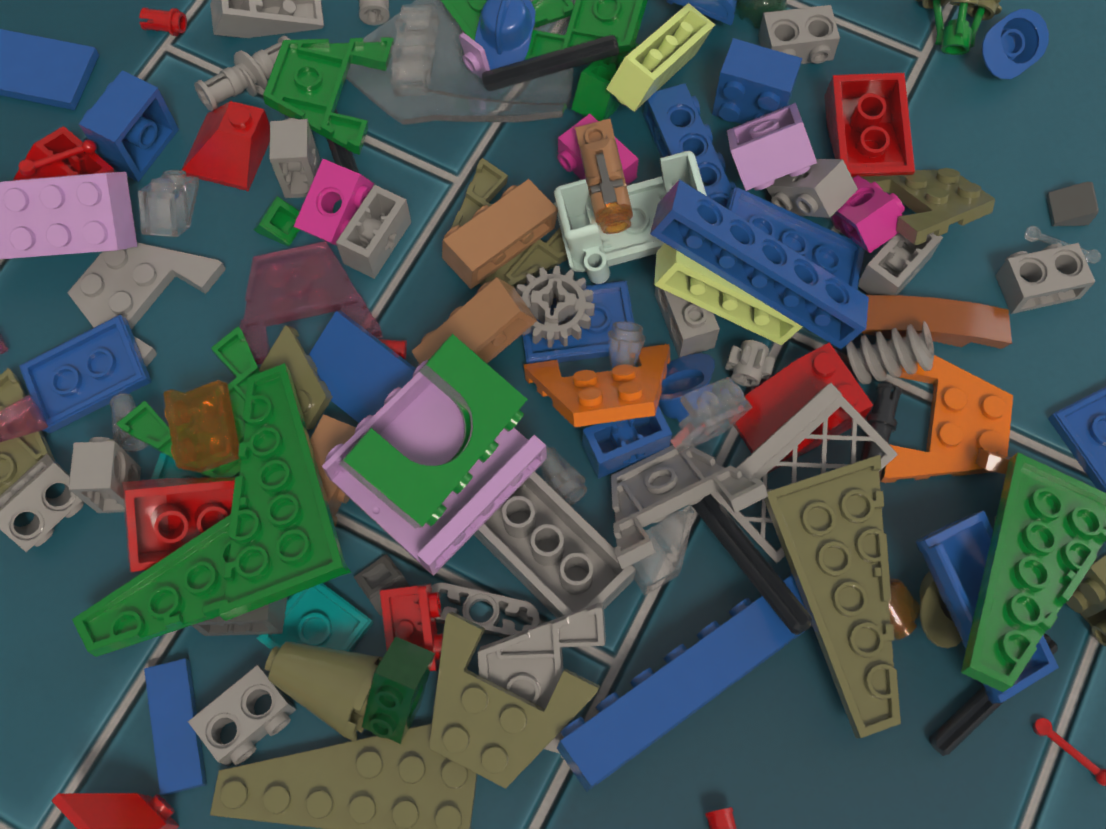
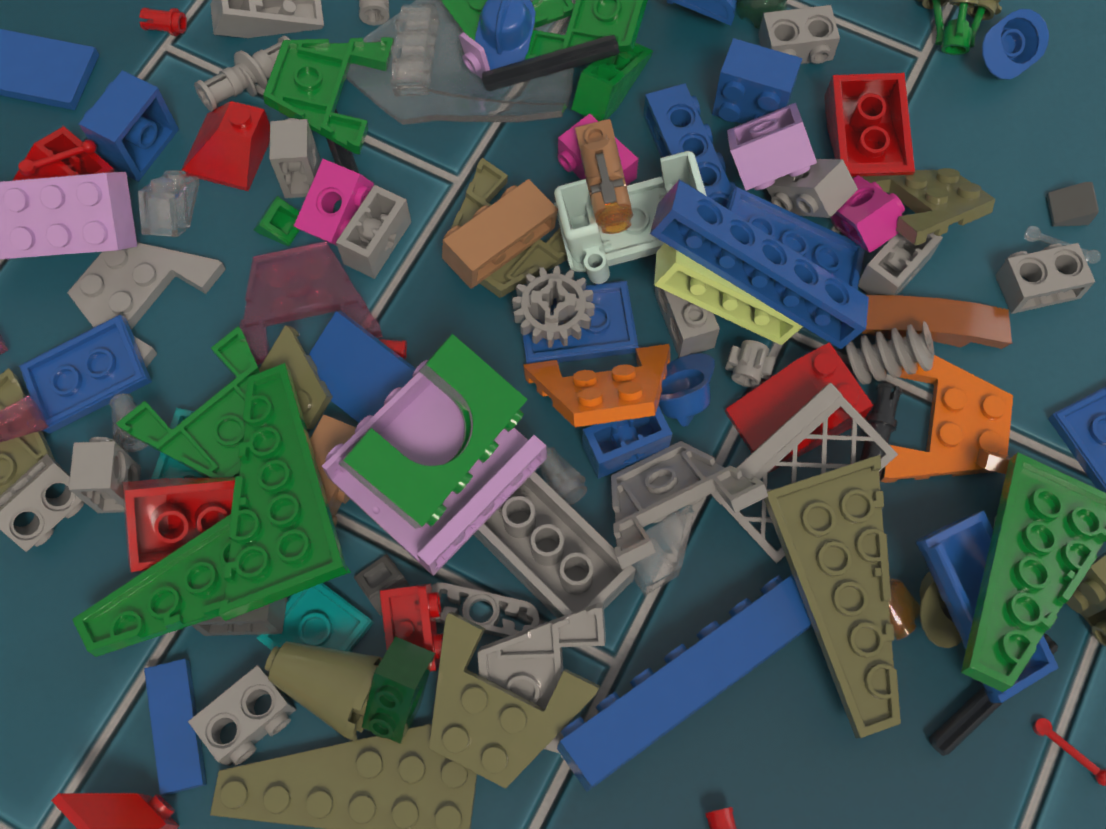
(201, 427): clear orange bracket -> none
(483, 324): medium nougat brick -> none
(625, 343): clear cone -> none
(660, 57): yellowish green brick -> none
(711, 413): clear bracket -> none
(754, 565): black axle -> none

